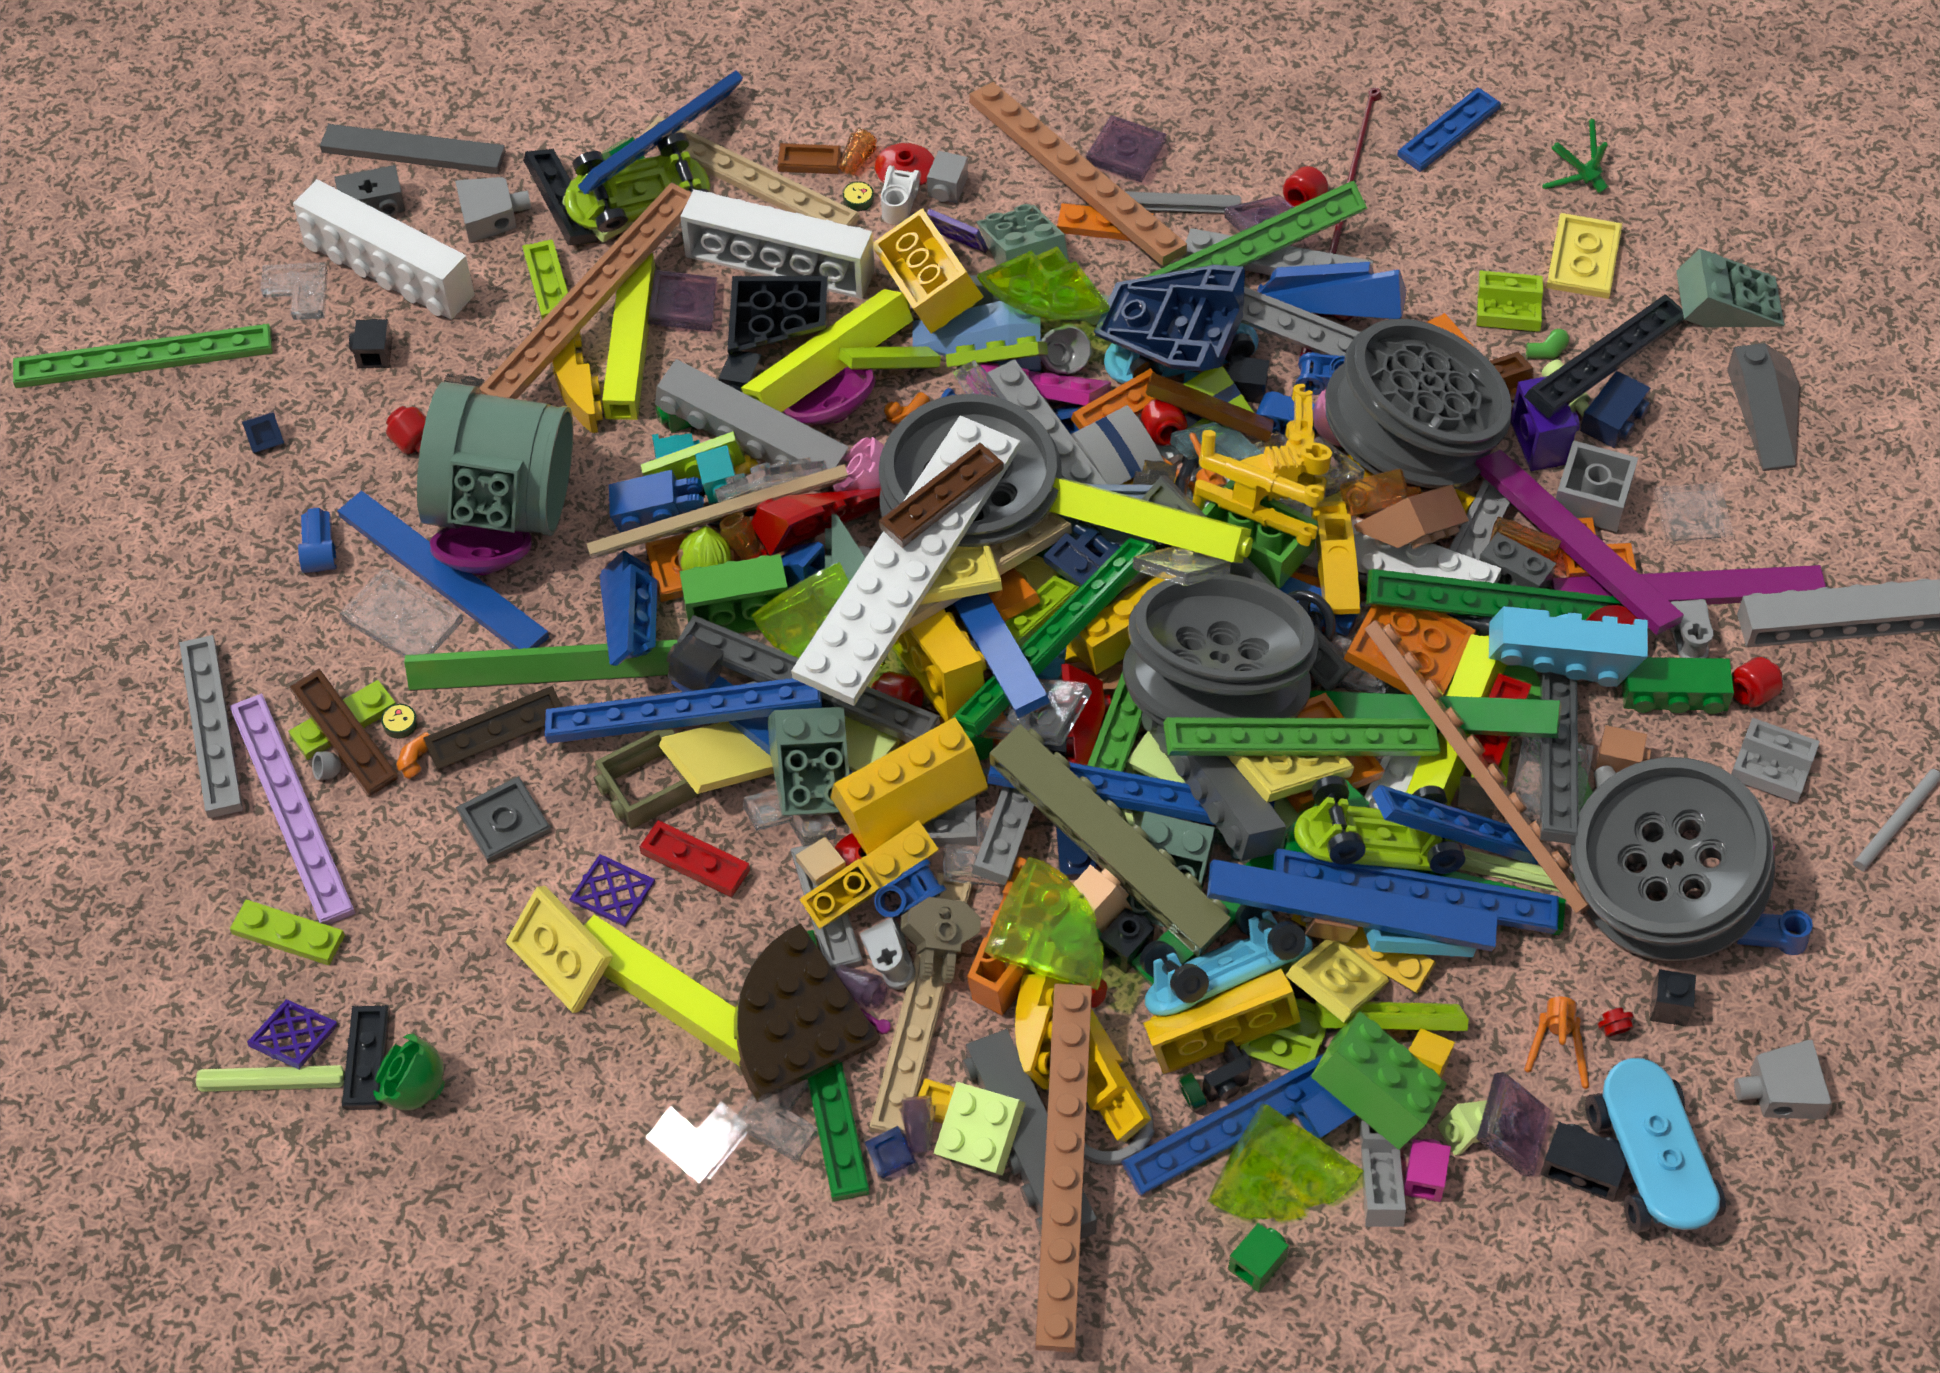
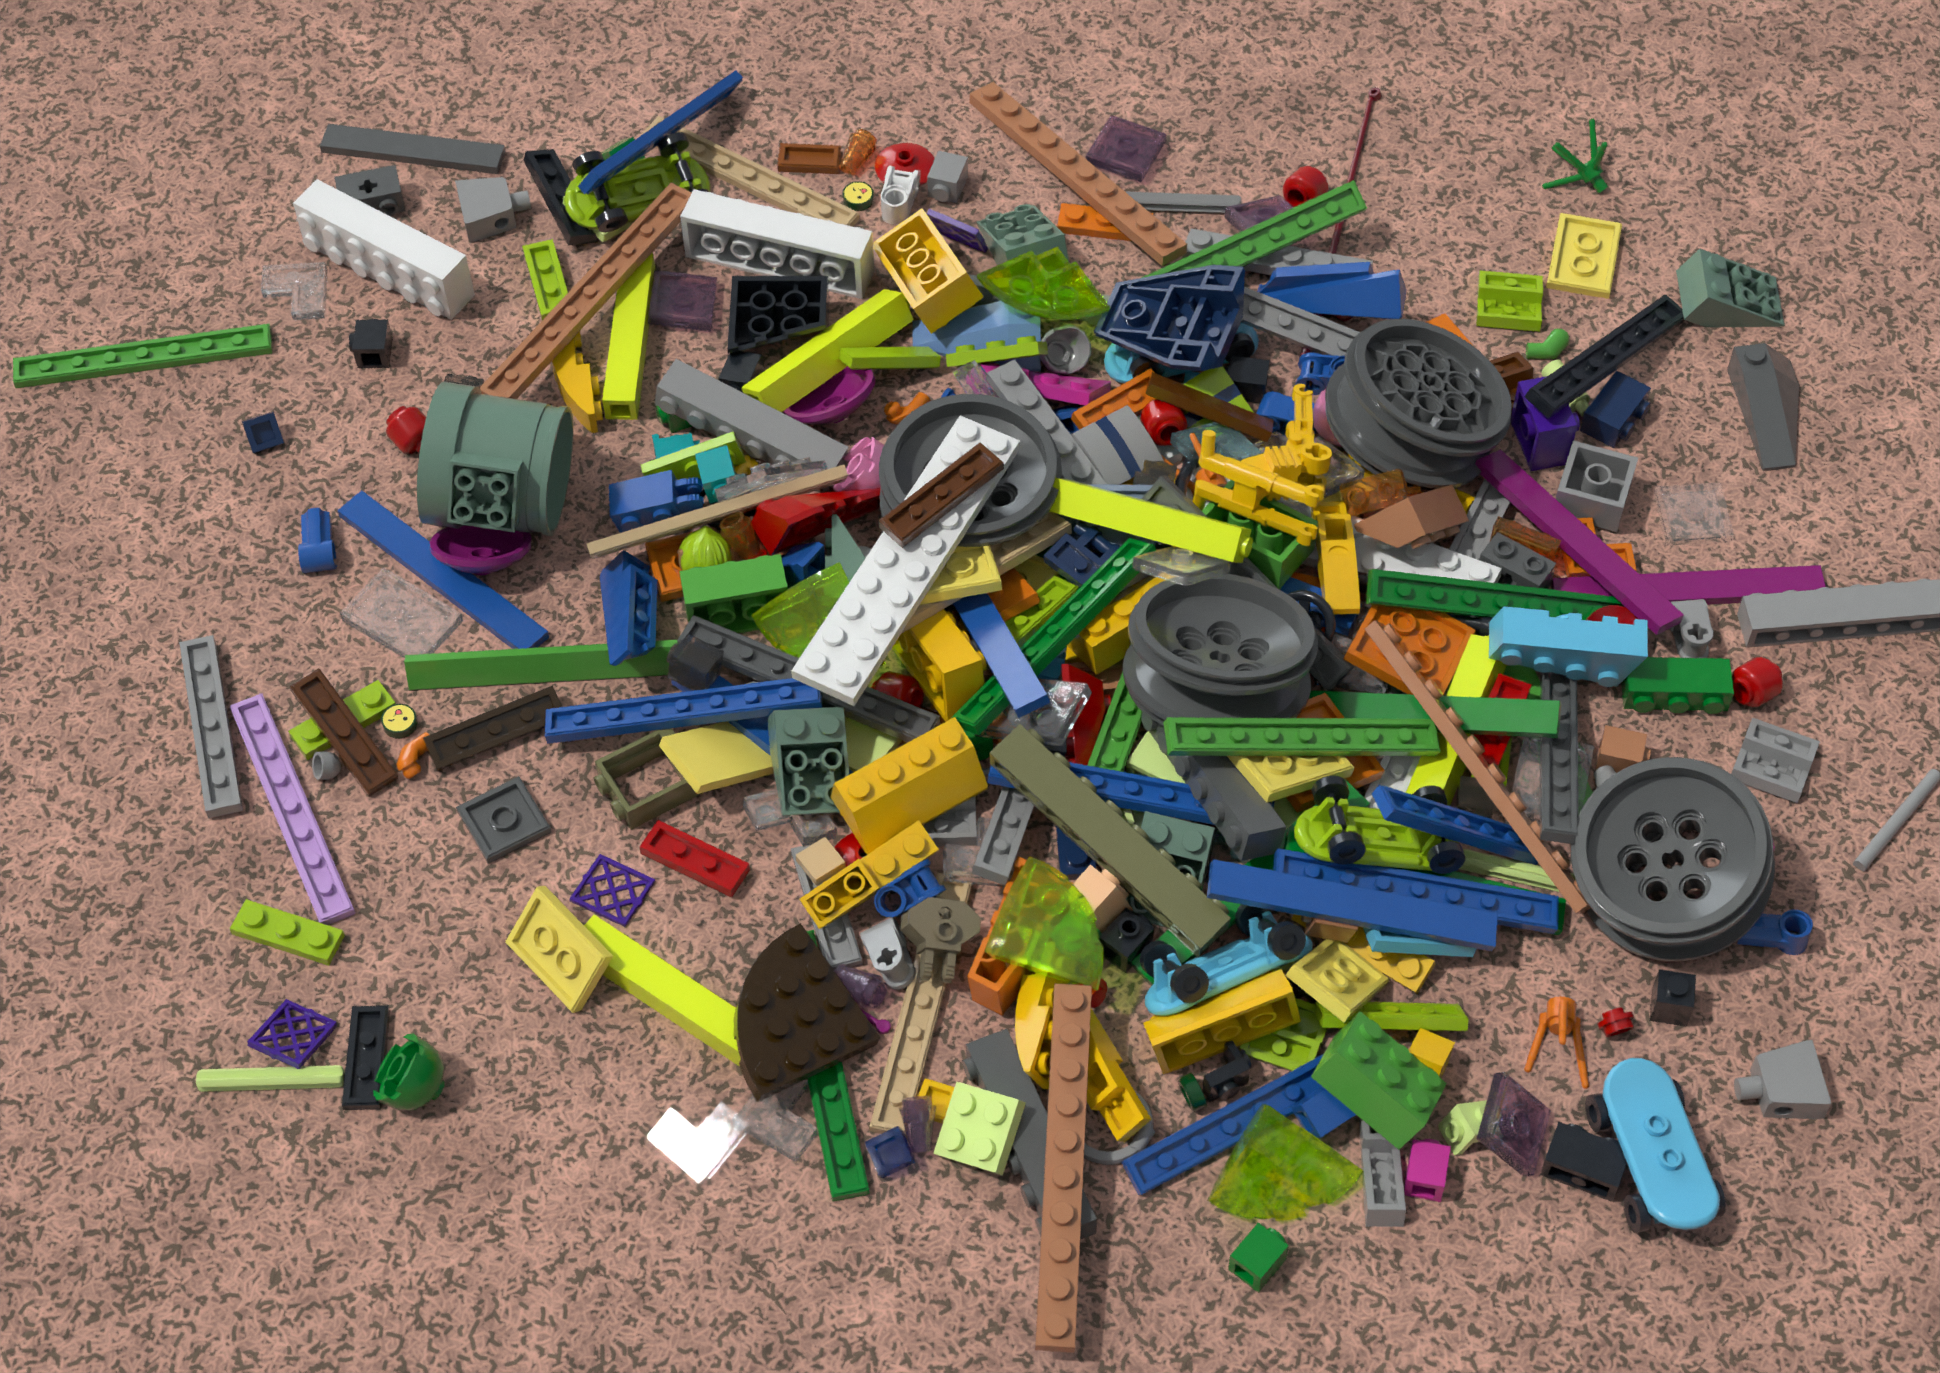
(1448, 129): blue tile -> none

